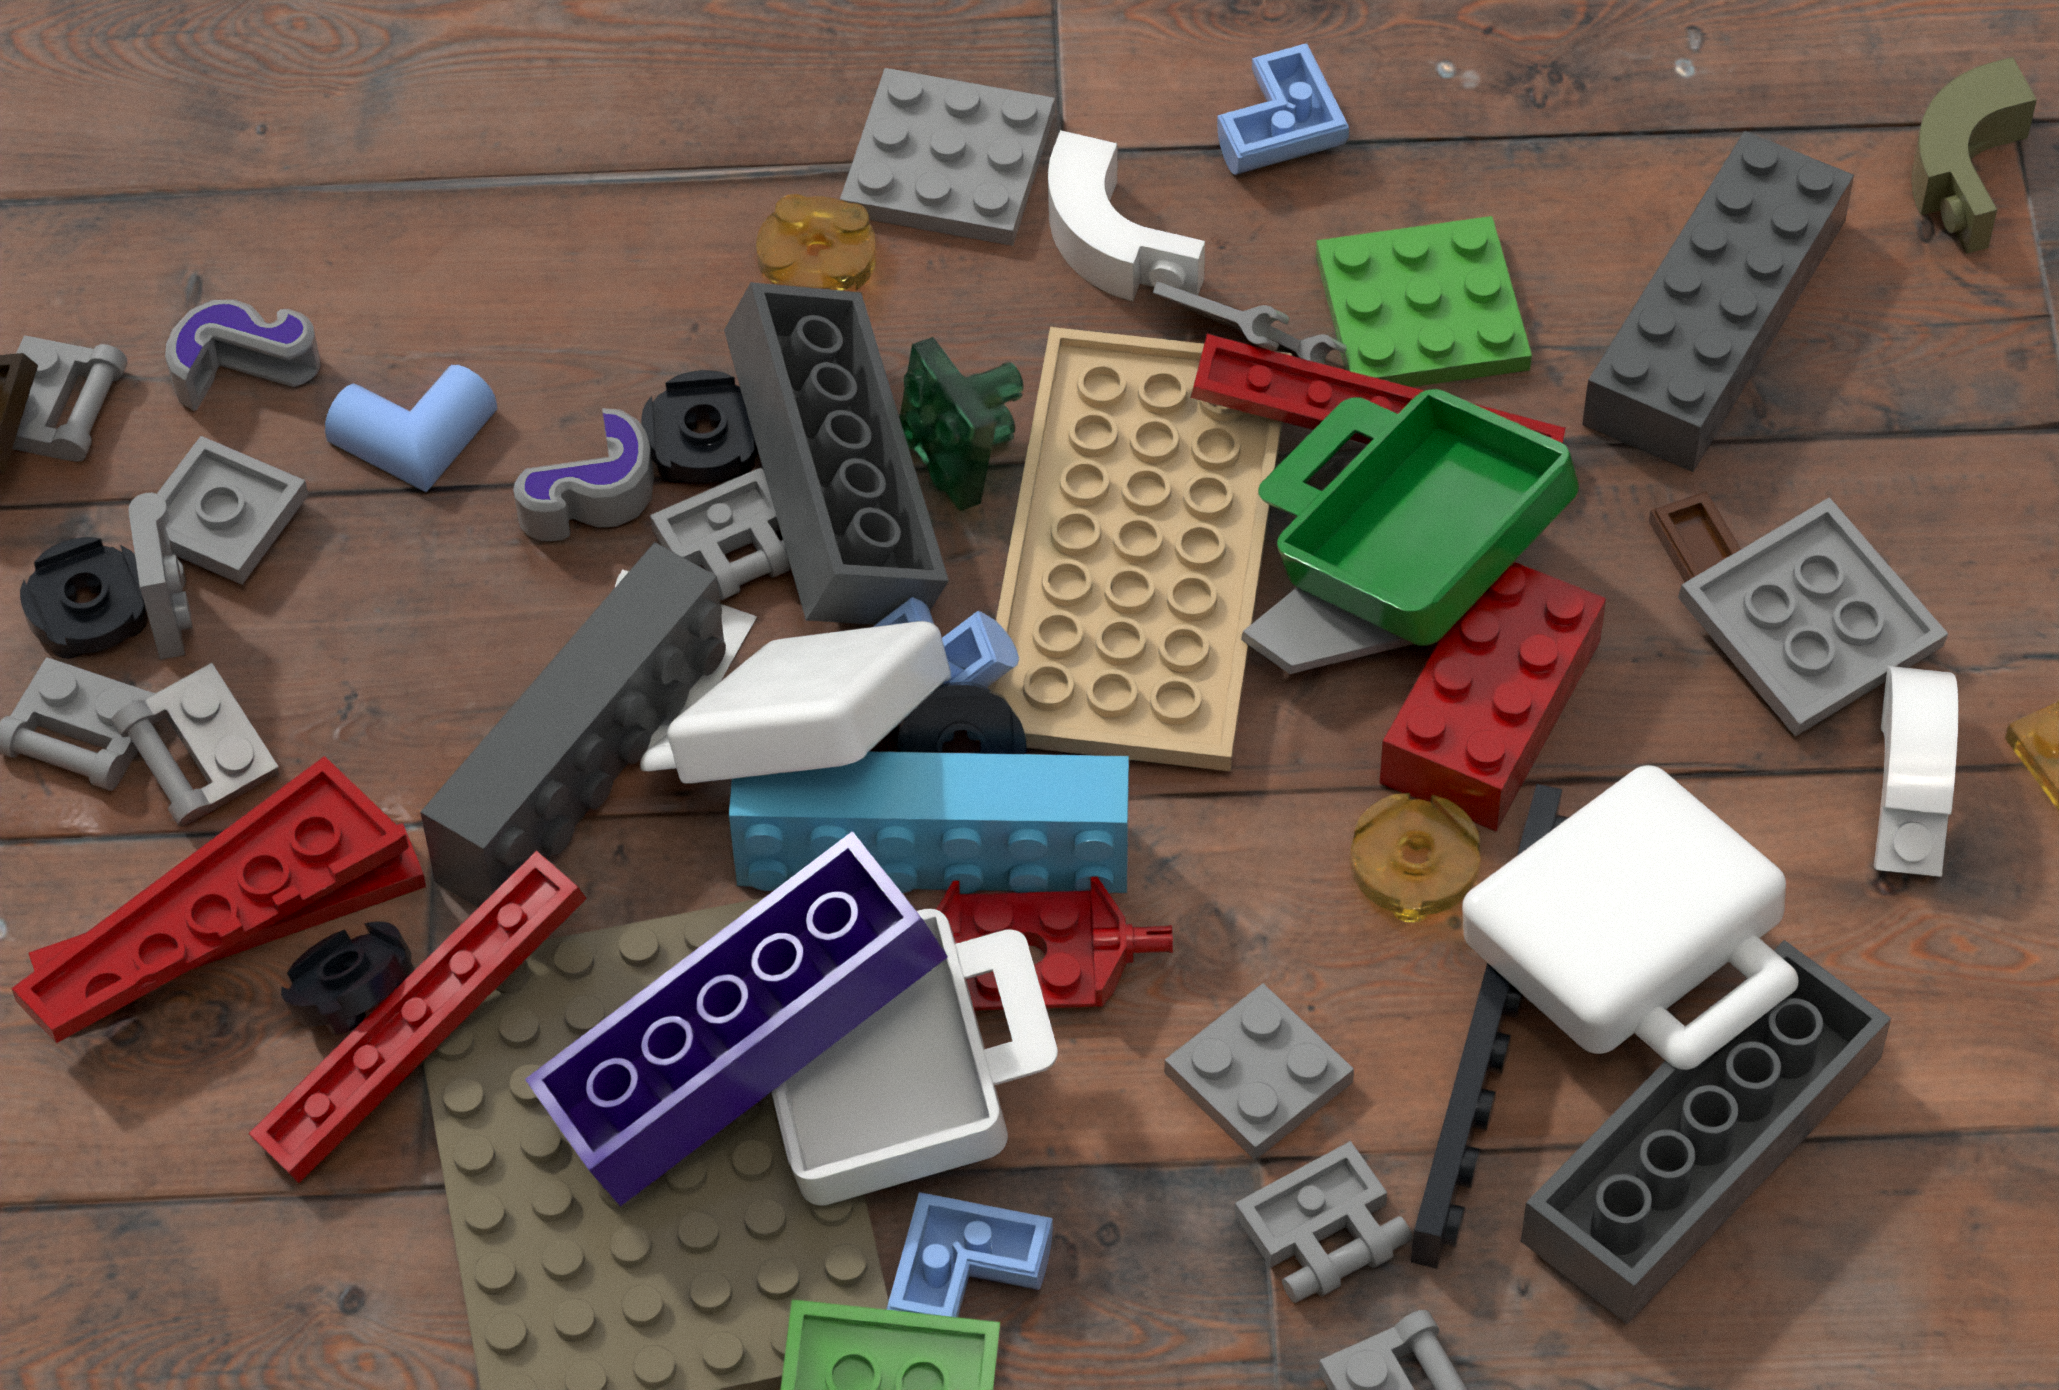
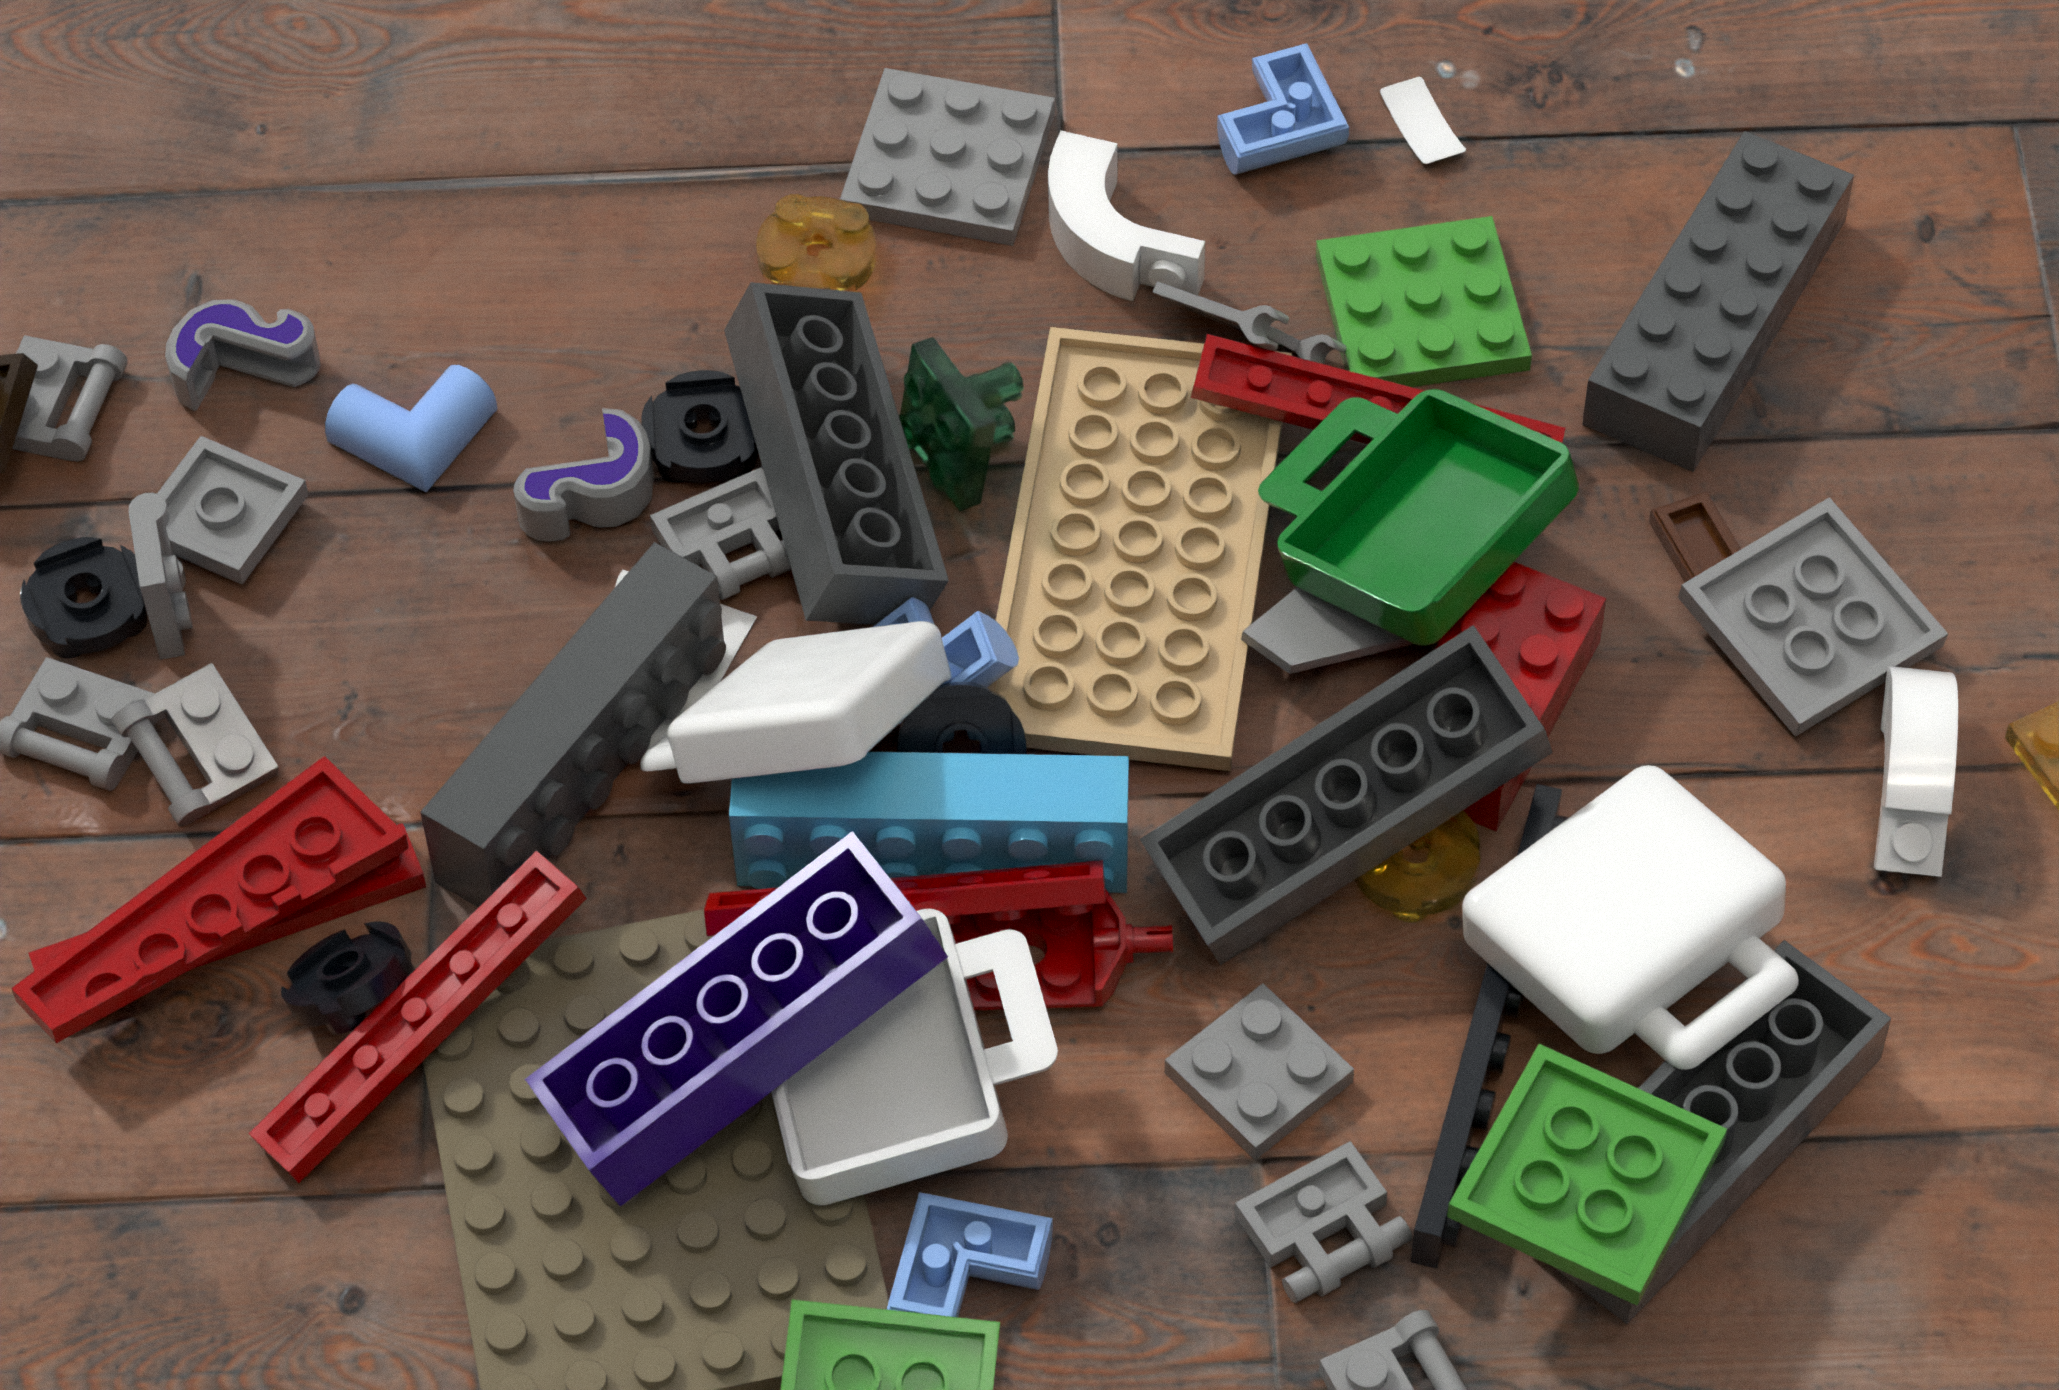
(998, 892): none -> red plate
(1347, 794): none -> dark grey brick
(1421, 120): none -> white sticker
(1587, 1174): none -> bright green plate
(1965, 118): olive arch -> none

